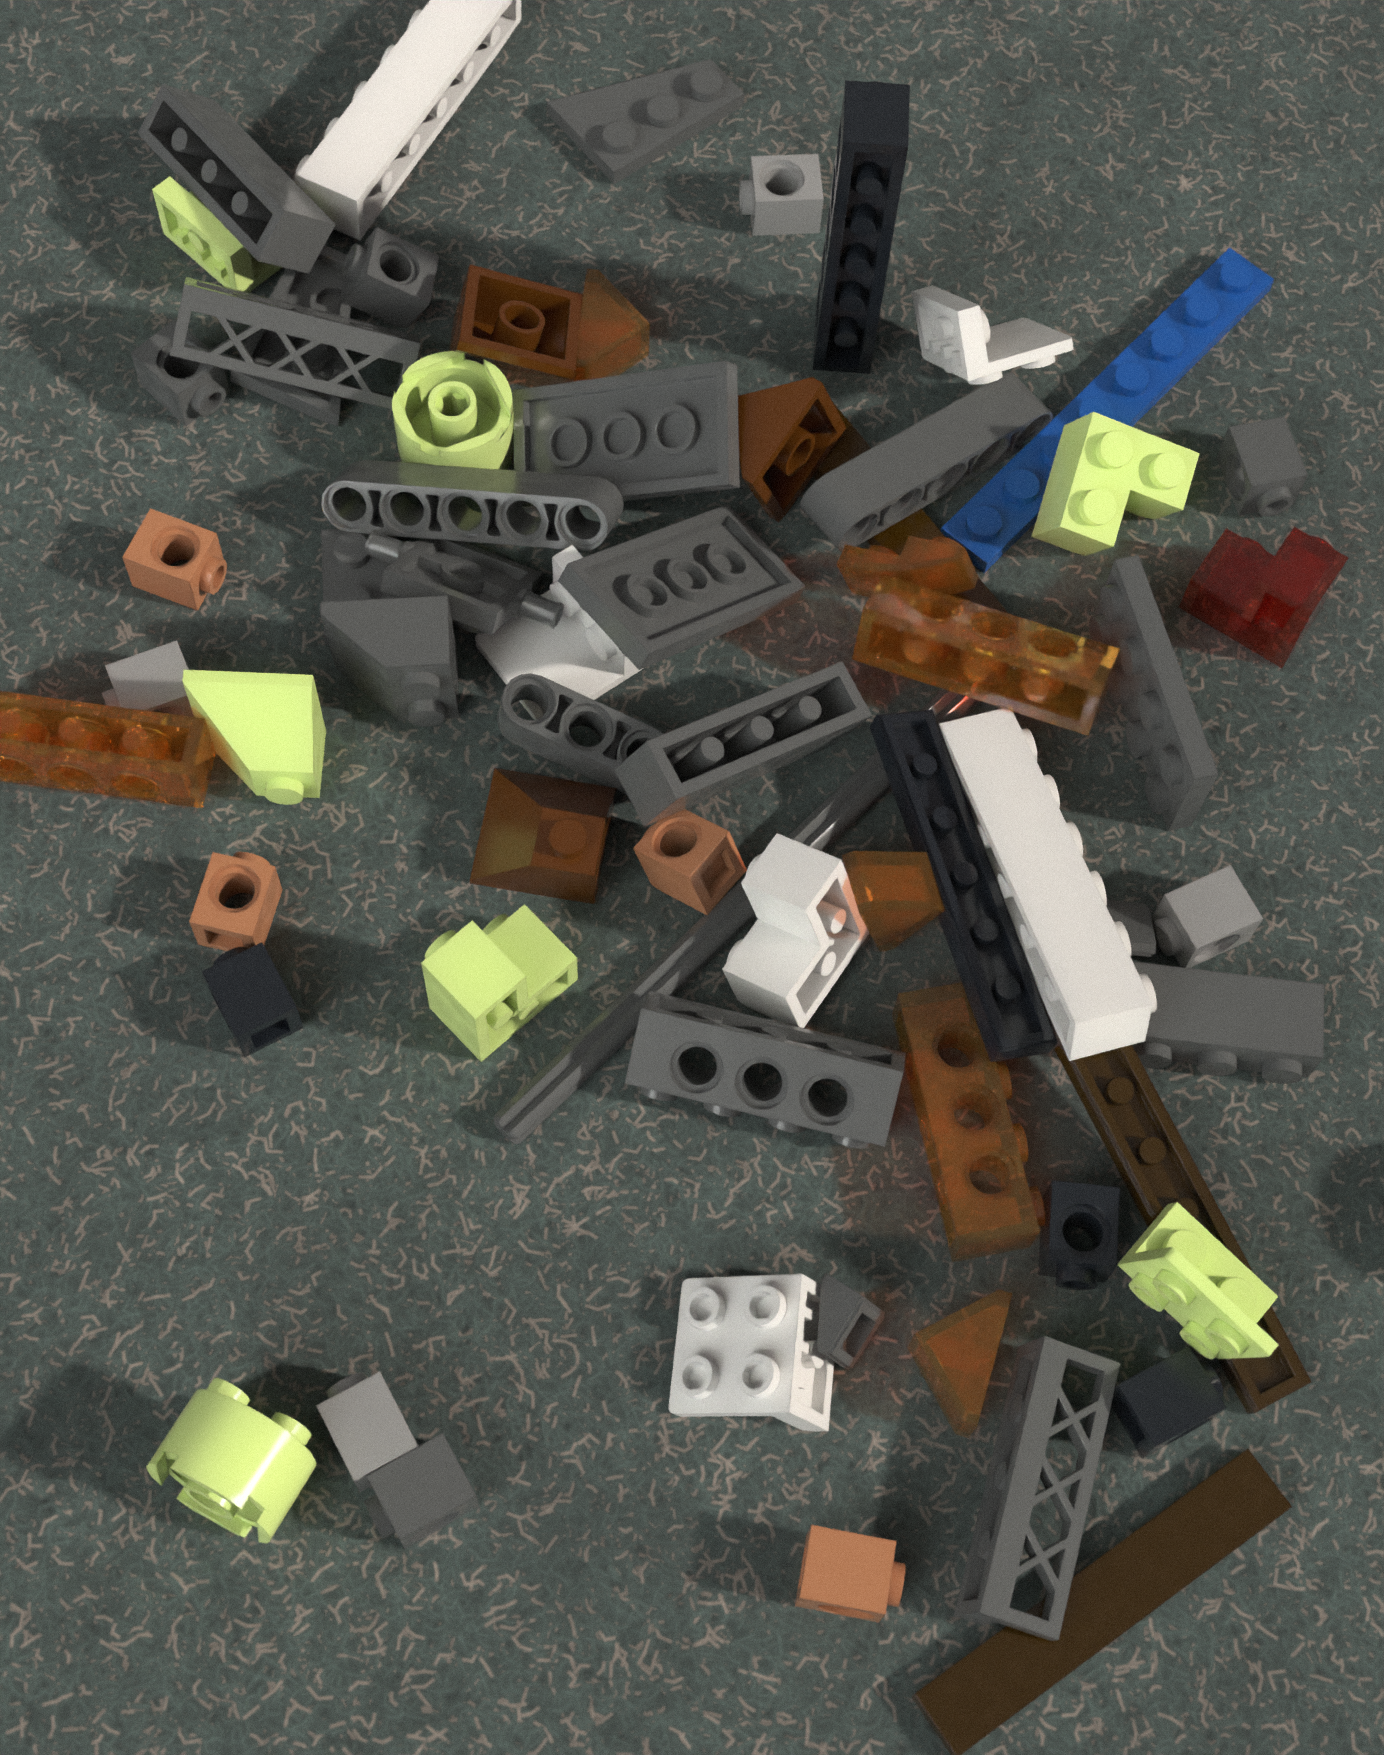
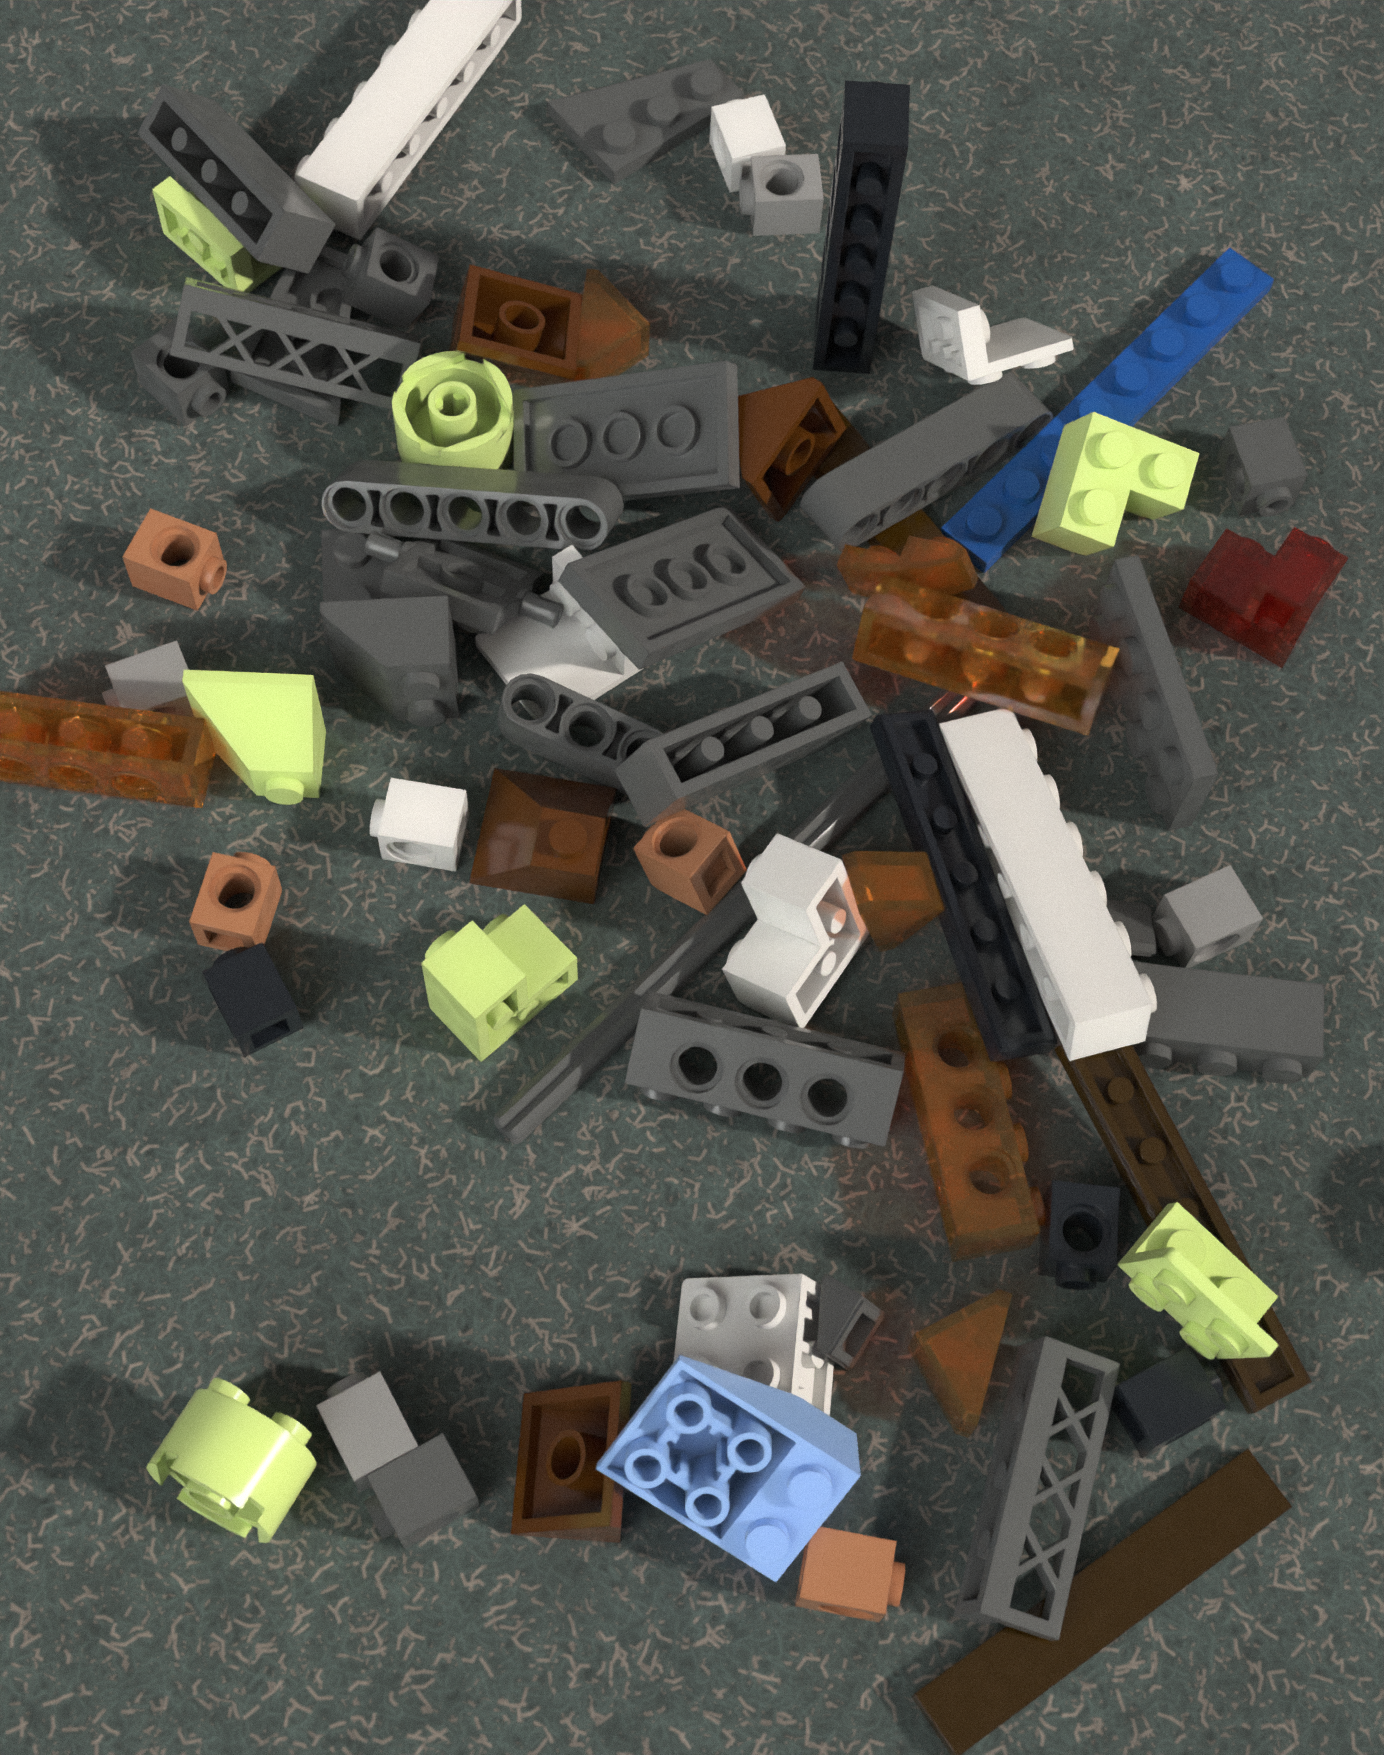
(421, 824): none -> white brick
(557, 1460): none -> reddish brown slope
(735, 1462): none -> light blue slope
(741, 131): none -> white brick

